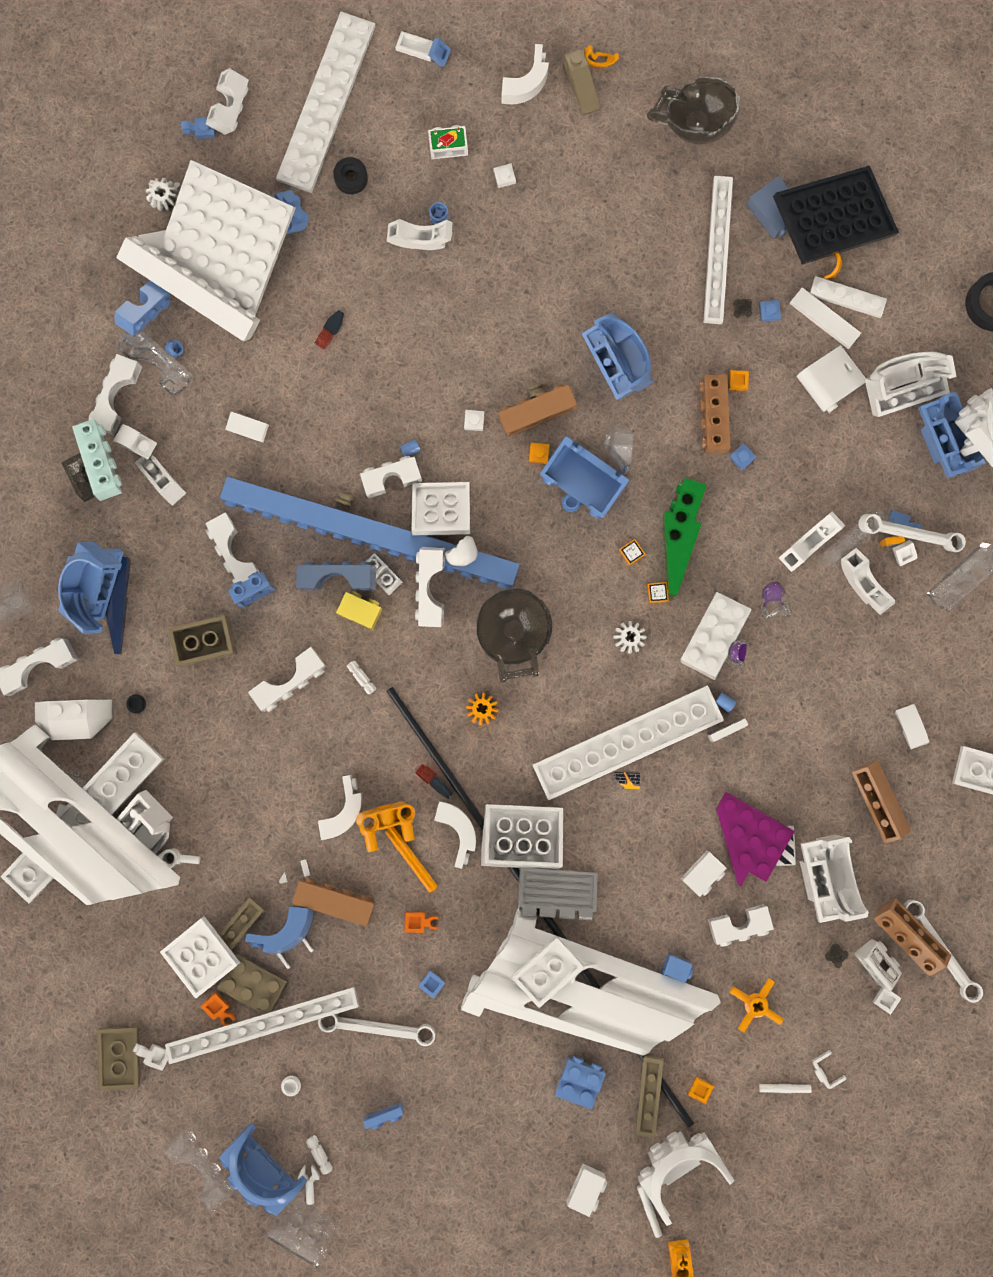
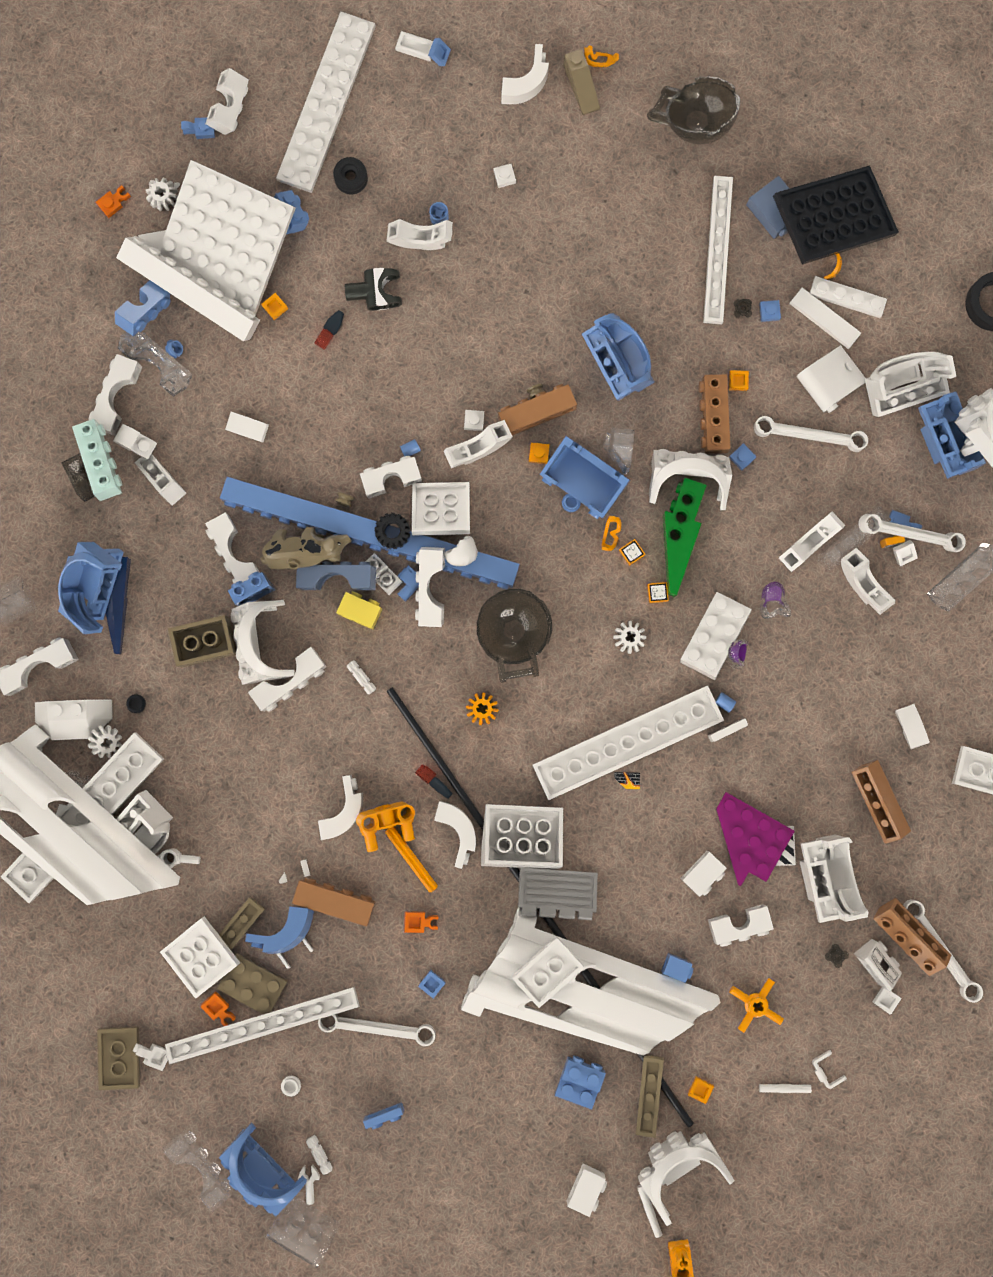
(111, 203): none -> orange plate
(111, 742): none -> white gear
(245, 635): none -> white piece
(274, 306): none -> light orange plate
(303, 550): none -> dark tan animal
(373, 289): none -> pearl dark grey connector
(392, 542): none -> black tyre
(408, 576): none -> medium blue piece
(448, 142): brick -> none
(480, 446): none -> white arch
(604, 546): none -> light orange helmet
(668, 463): none -> white piece
(811, 434): none -> white piece

